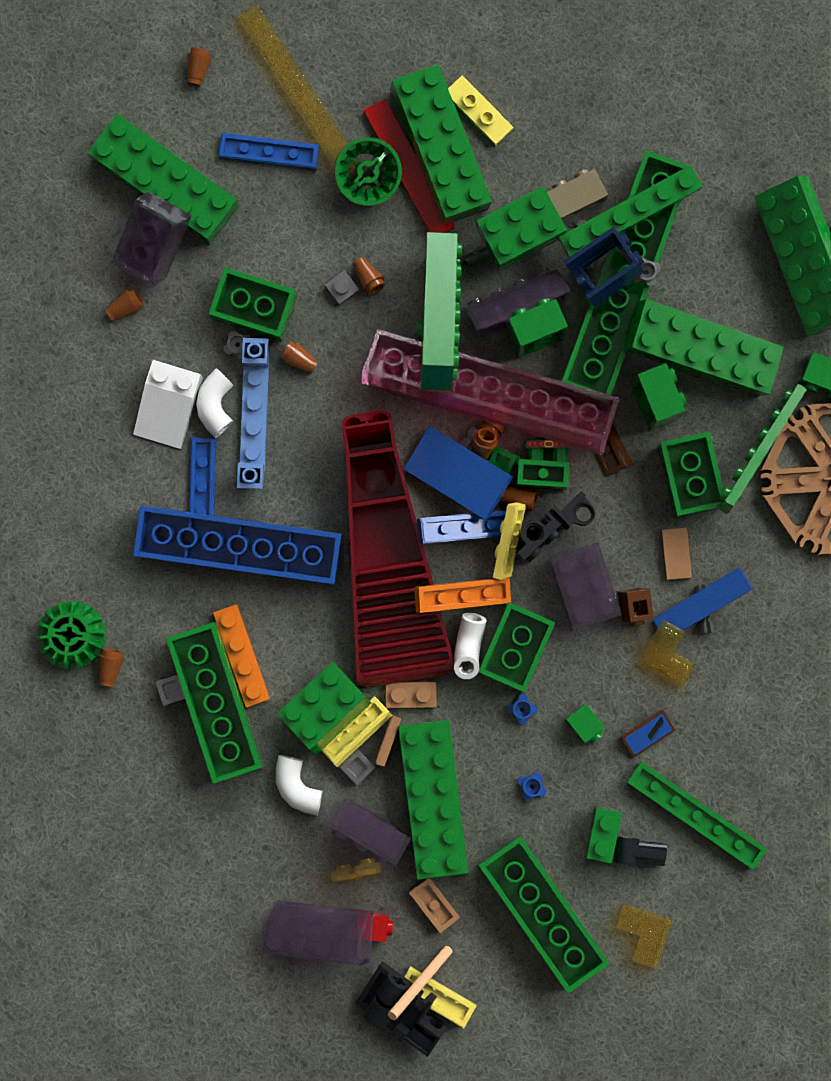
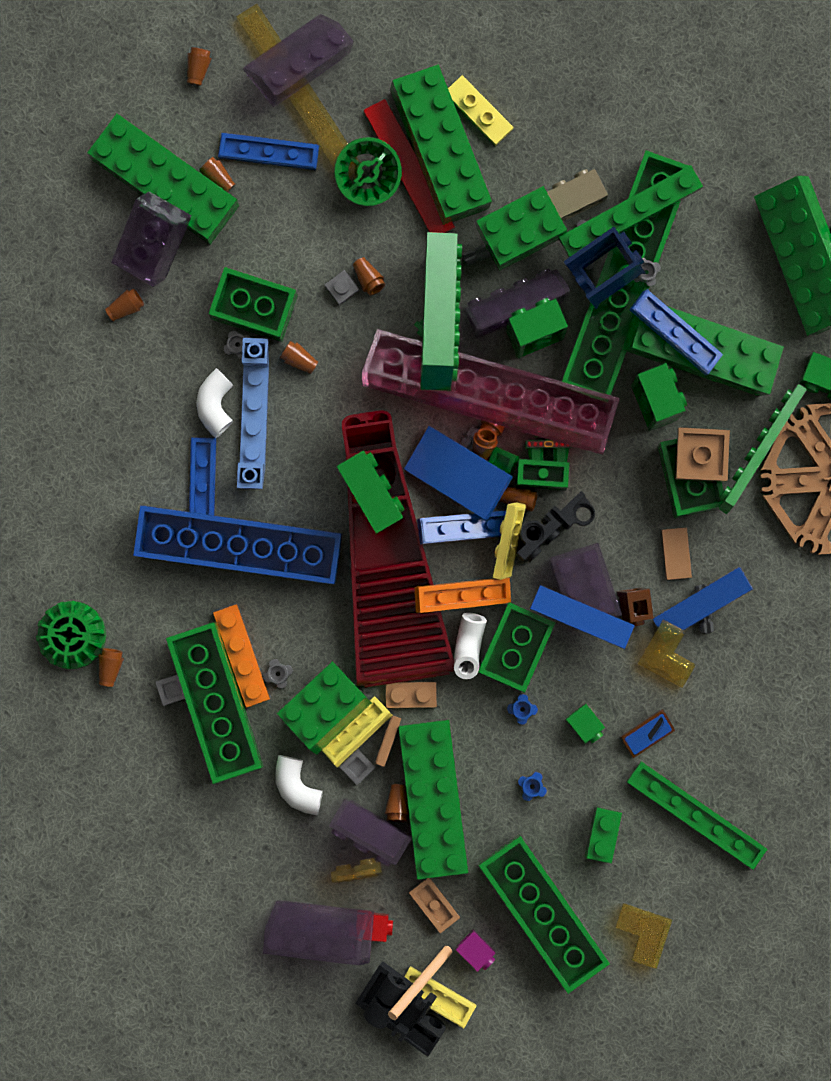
(167, 404): white slope -> none
(217, 173): none -> dark orange cone
(285, 671): none -> flat silver plate
(299, 58): none -> clear purple slope
(371, 490): none -> green brick
(397, 804): none -> dark orange cone
(476, 951): none -> magenta brick
(582, 617): none -> blue tile
(615, 454): reddish brown slope -> none
(636, 851): black piece -> none
(676, 332): none -> tile
(702, 454): none -> medium nougat plate

